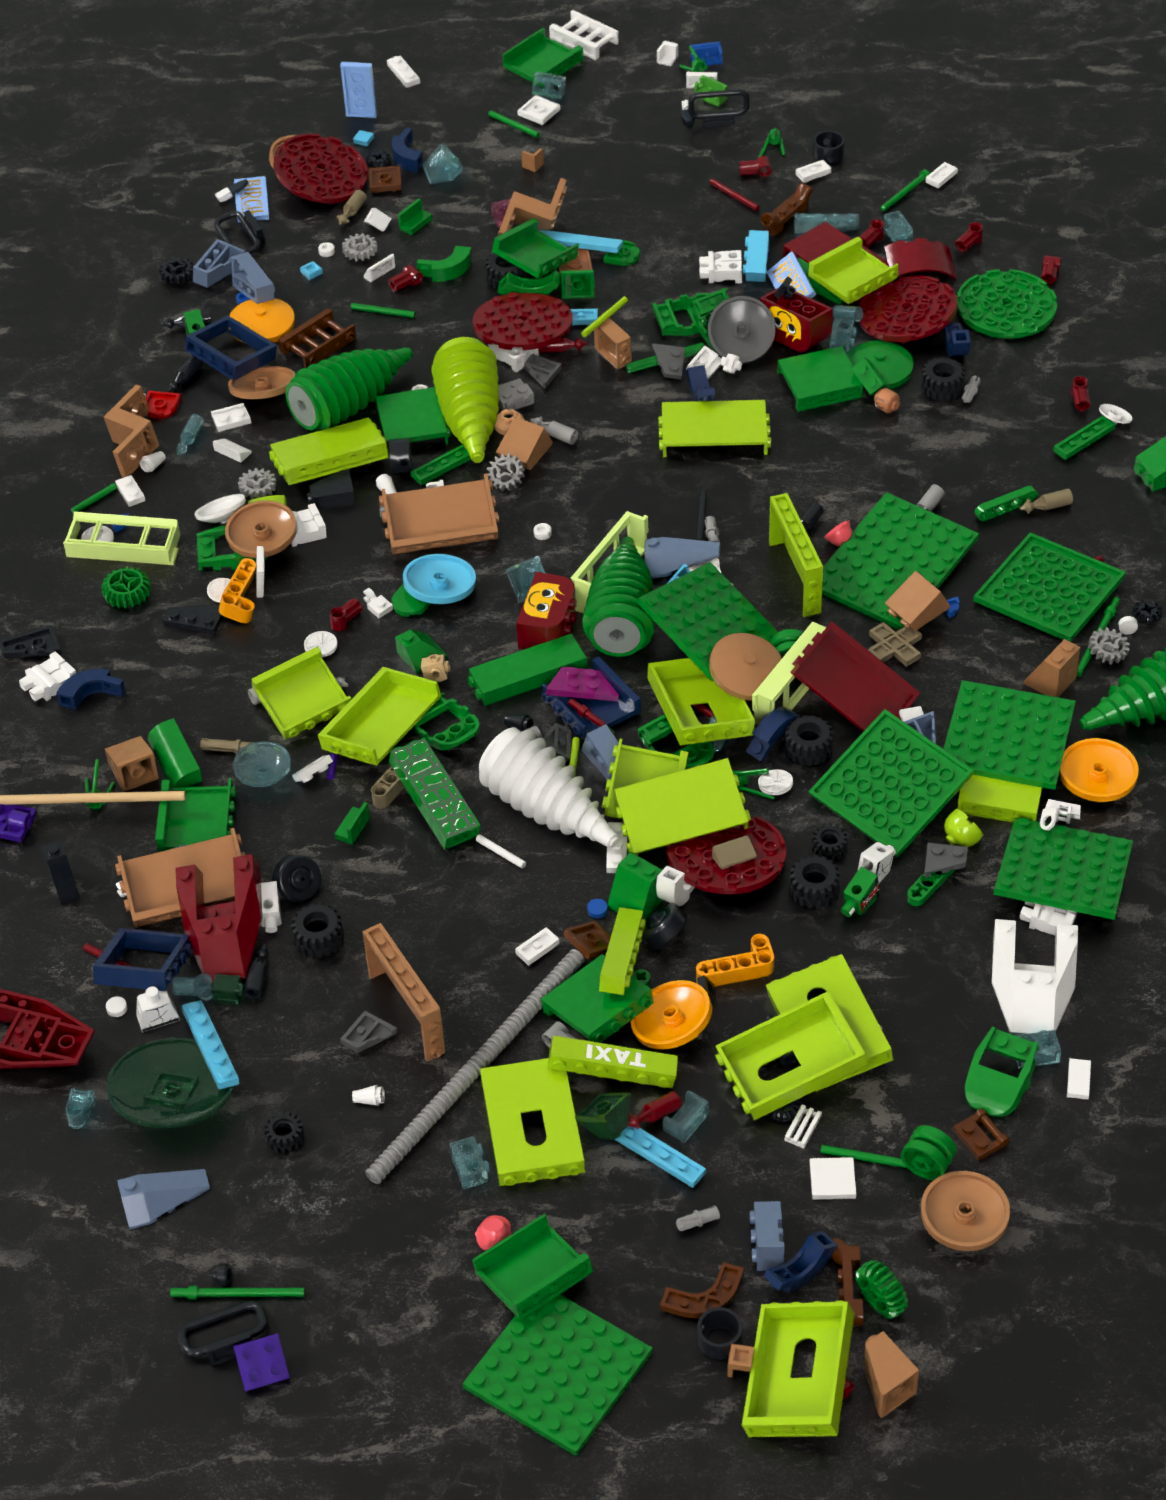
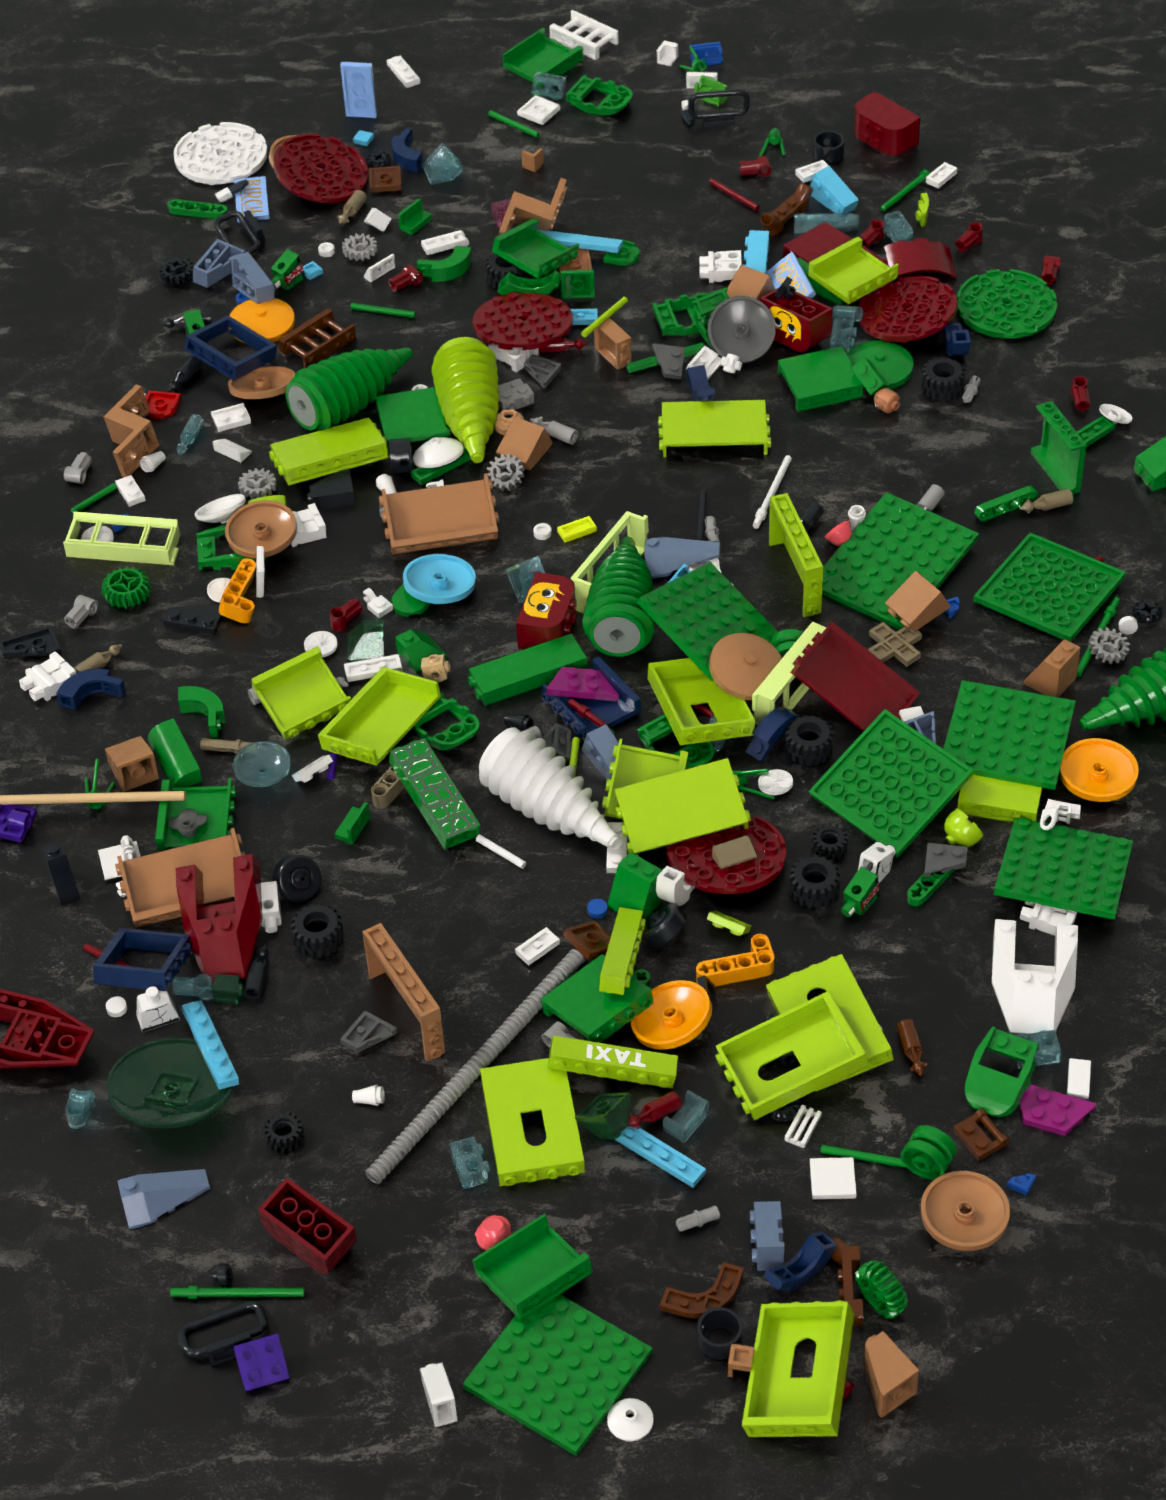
(77, 471): none -> light grey piece
(82, 608): none -> light grey piece
(98, 660): none -> dark tan wheel
(108, 856): none -> white hinge
(180, 207): none -> green beam
(187, 822): none -> dark grey plate
(205, 702): none -> green arch
(220, 153): none -> white plate
(287, 270): none -> green torso
(306, 1227): none -> dark red brick
(366, 641): none -> clear green slope
(368, 668): none -> white plate
(438, 452): none -> white dish
(439, 1394): none -> white slope
(444, 242): none -> white plate
(577, 529): none -> neon yellow tile
(617, 97): none -> green slope
(630, 1428): none -> white dish
(721, 920): none -> lime plate
(750, 283): none -> medium nougat slope
(762, 512): none -> white bar
(833, 192): none -> medium azure wedge
(856, 515): none -> white cone
(885, 125): none -> dark red brick
(911, 1044): none -> reddish brown wheel
(922, 213): none -> lime slope
(1022, 1183): none -> blue tile
(1053, 1110): none -> magenta wing
(1060, 449): none -> green panel

